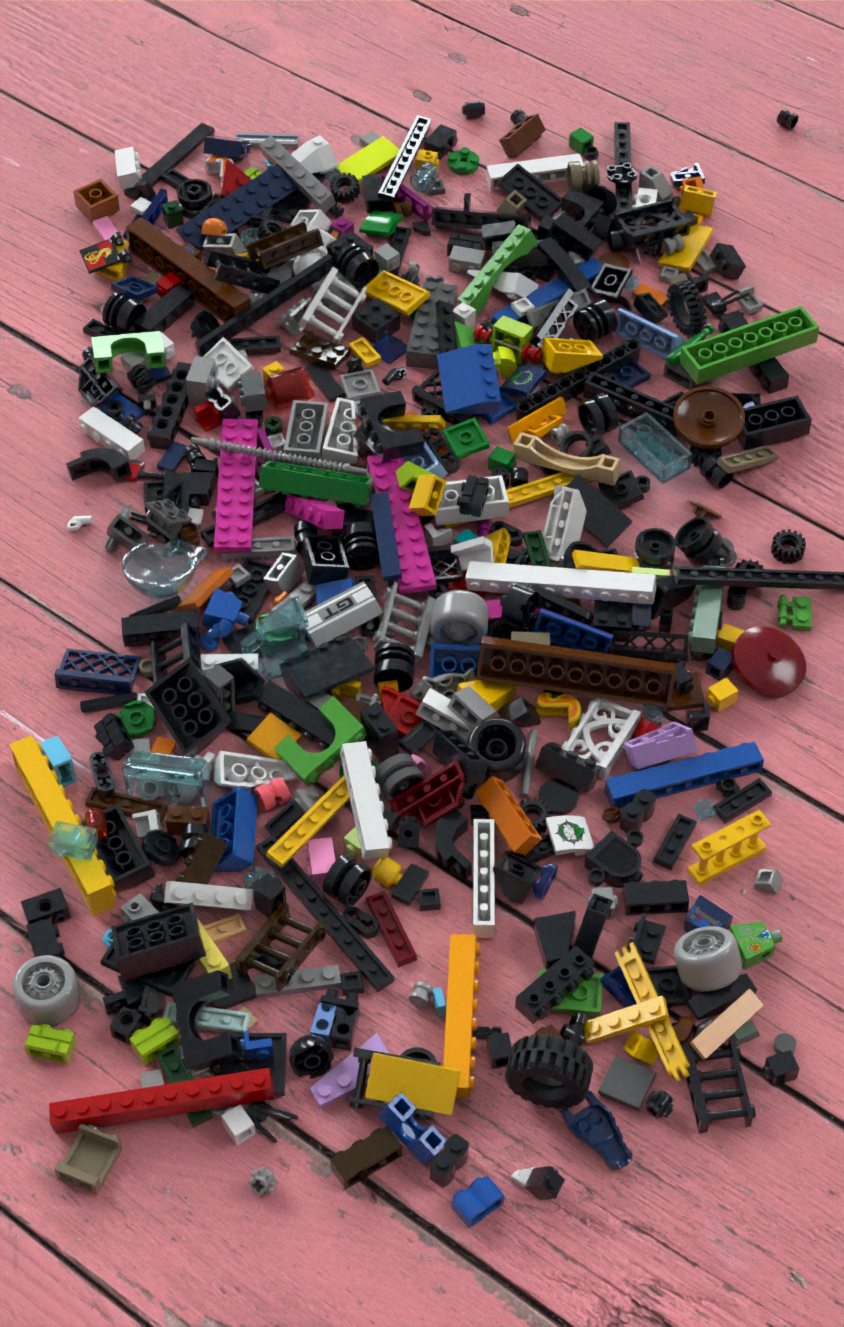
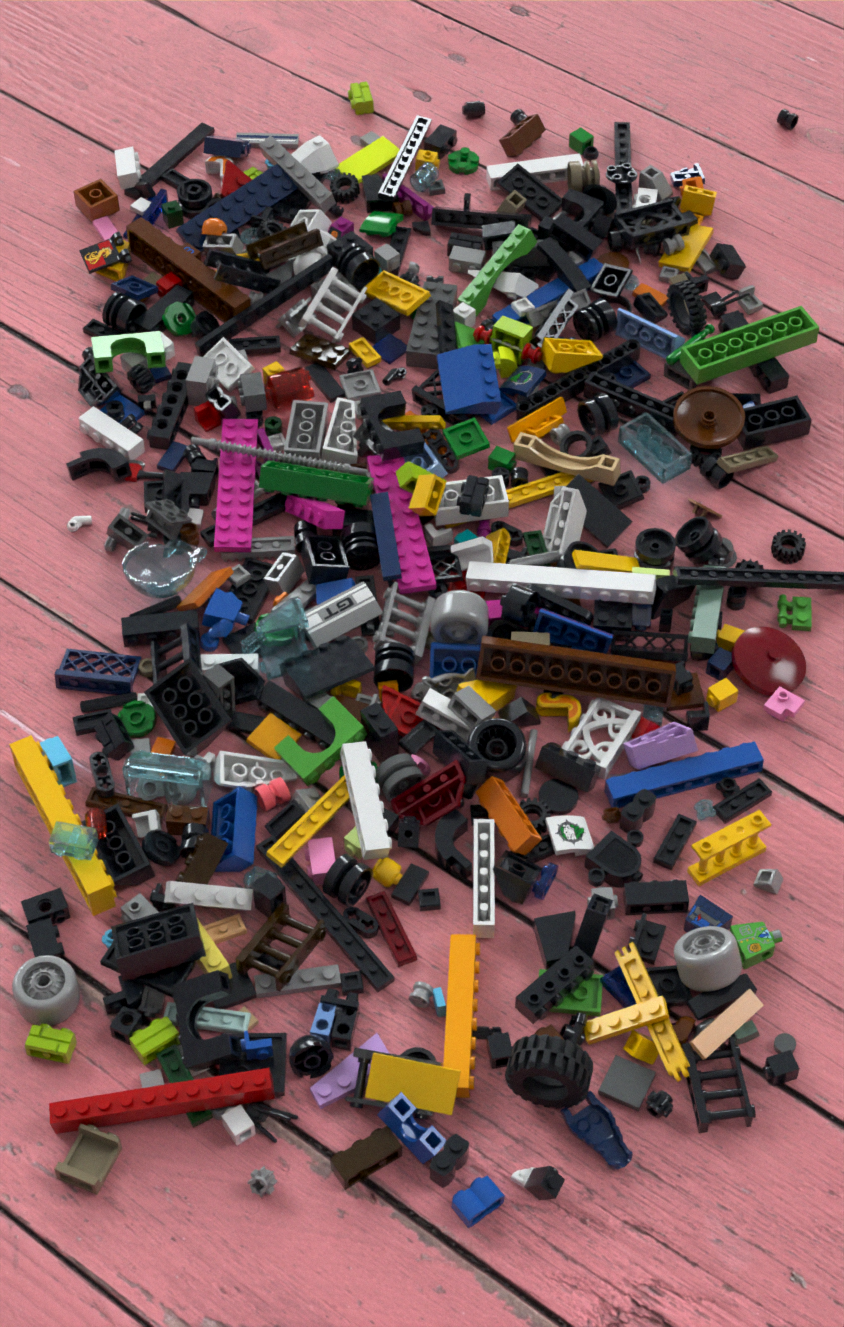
(85, 723): none -> black tile
(171, 321): none -> green plate
(361, 98): none -> lime brick
(538, 559): none -> light grey axle
(783, 704): none -> bright pink brick

